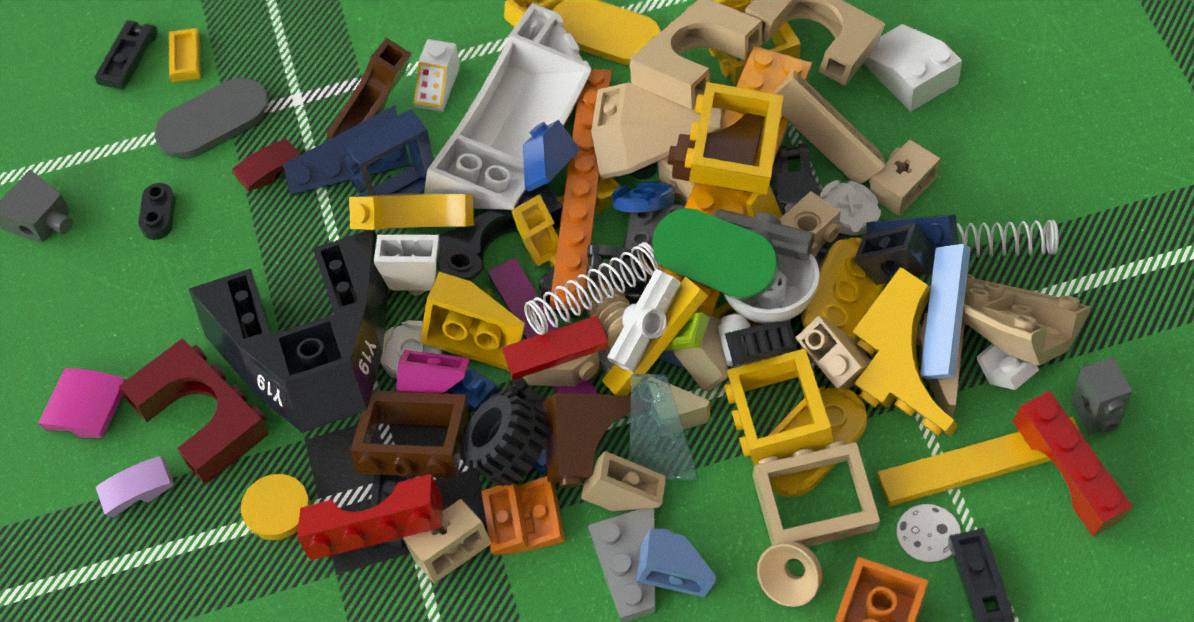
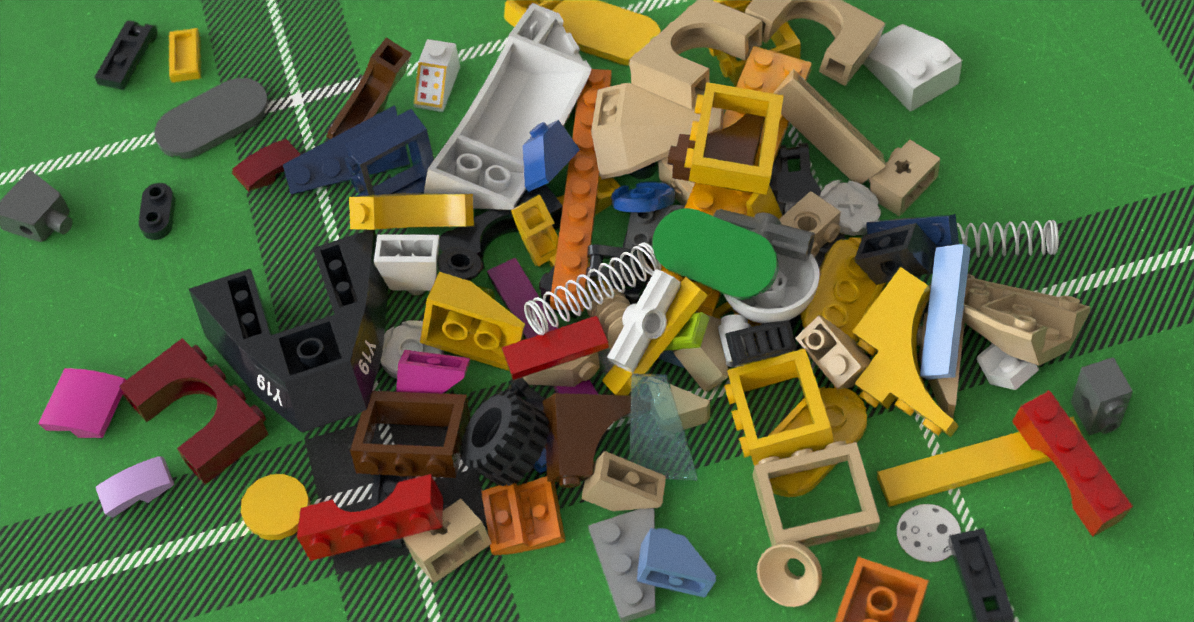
(476, 387): blue tile -> none

